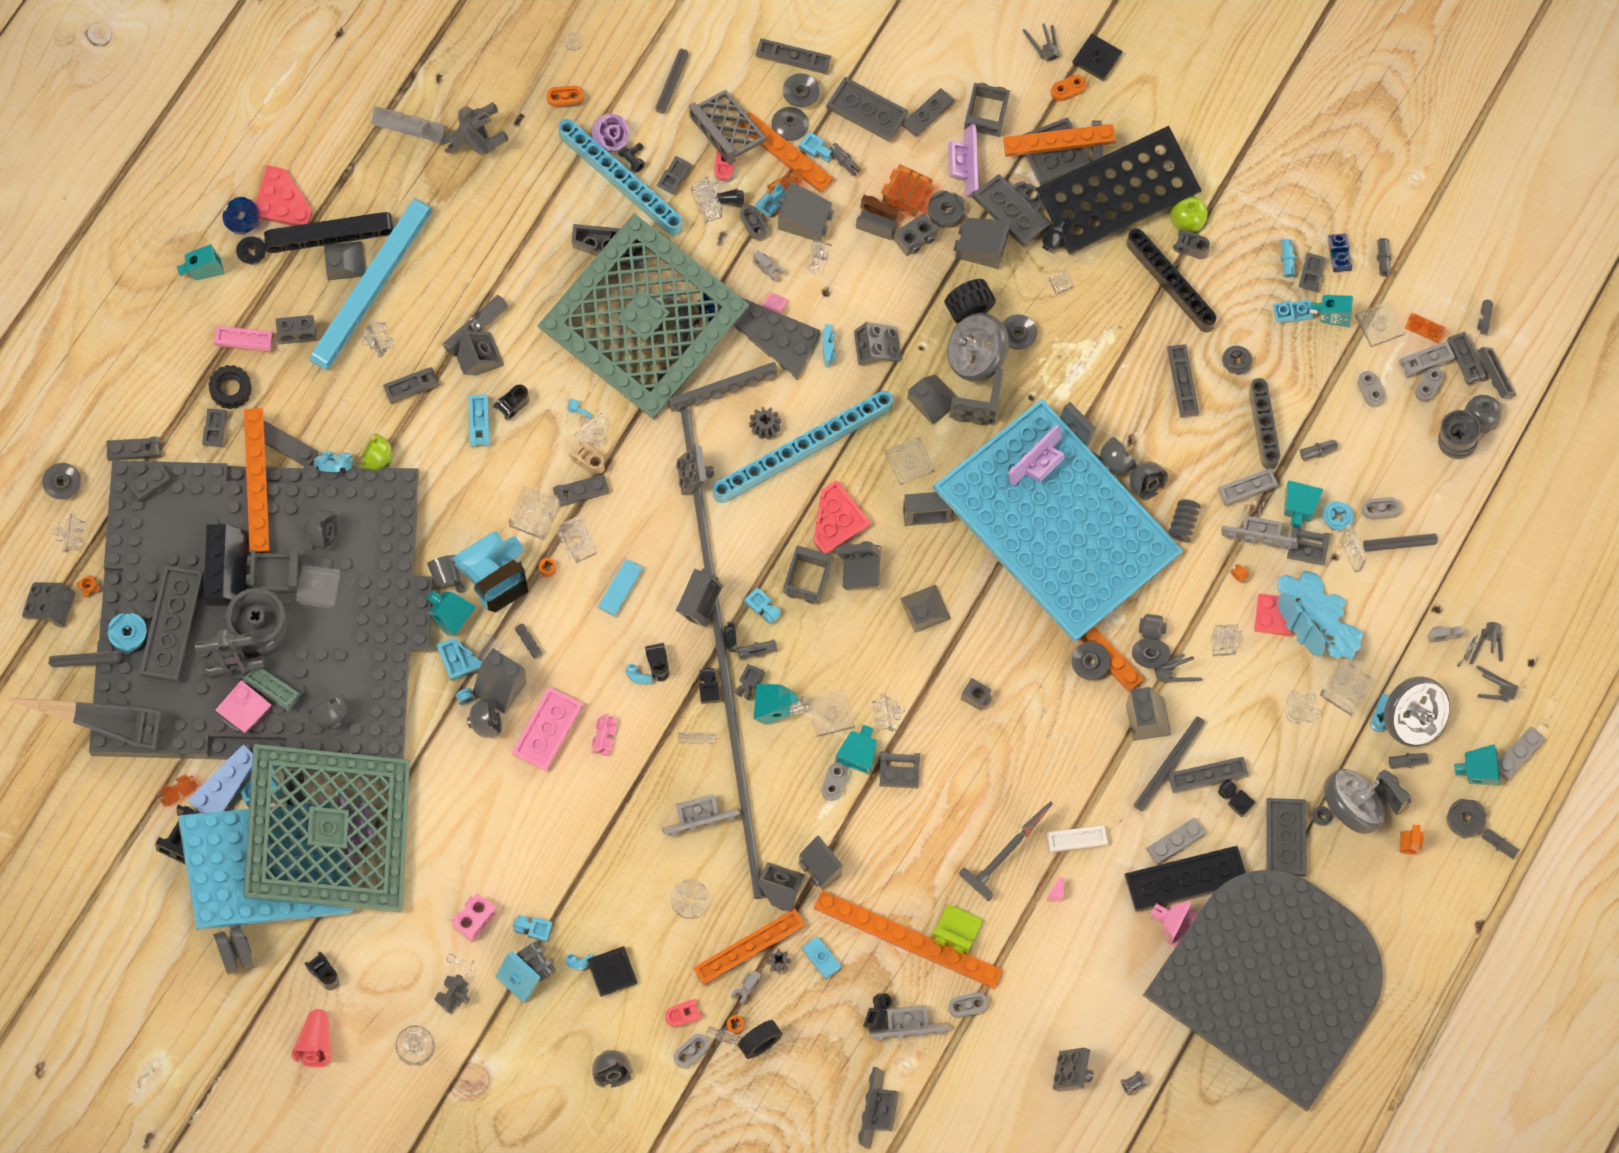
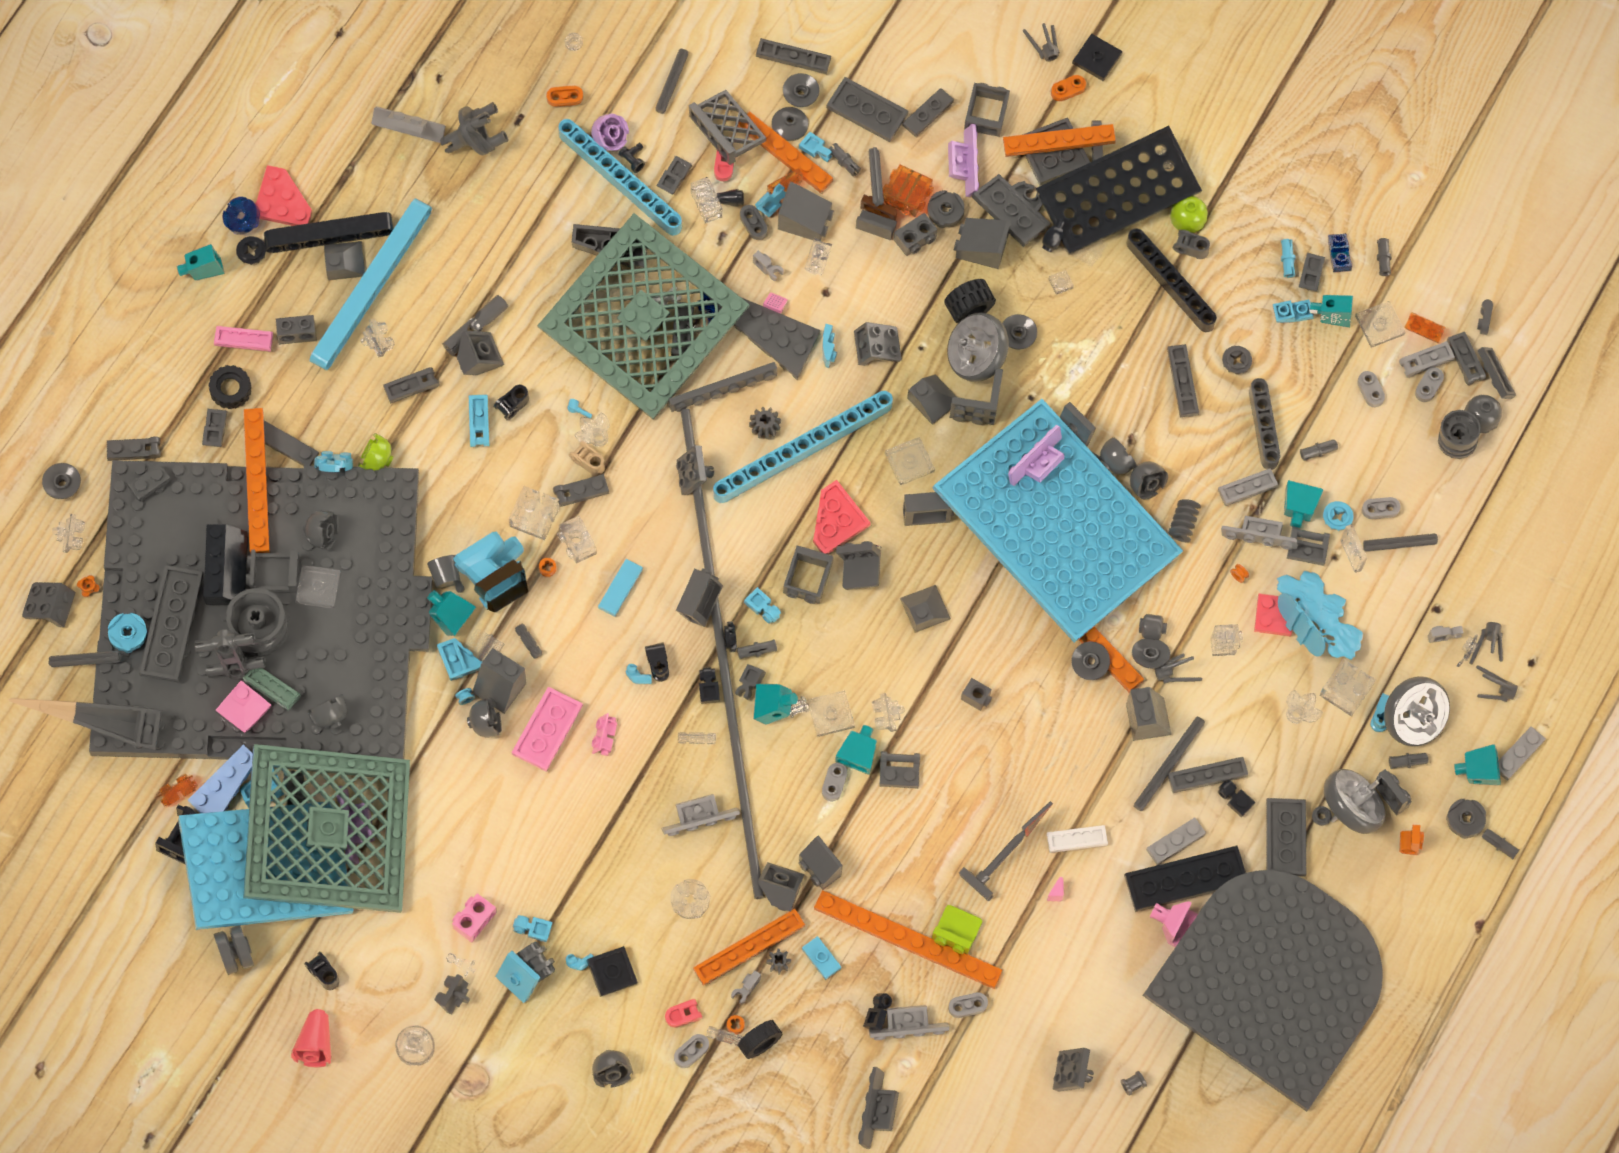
(876, 178): none -> dark grey axle

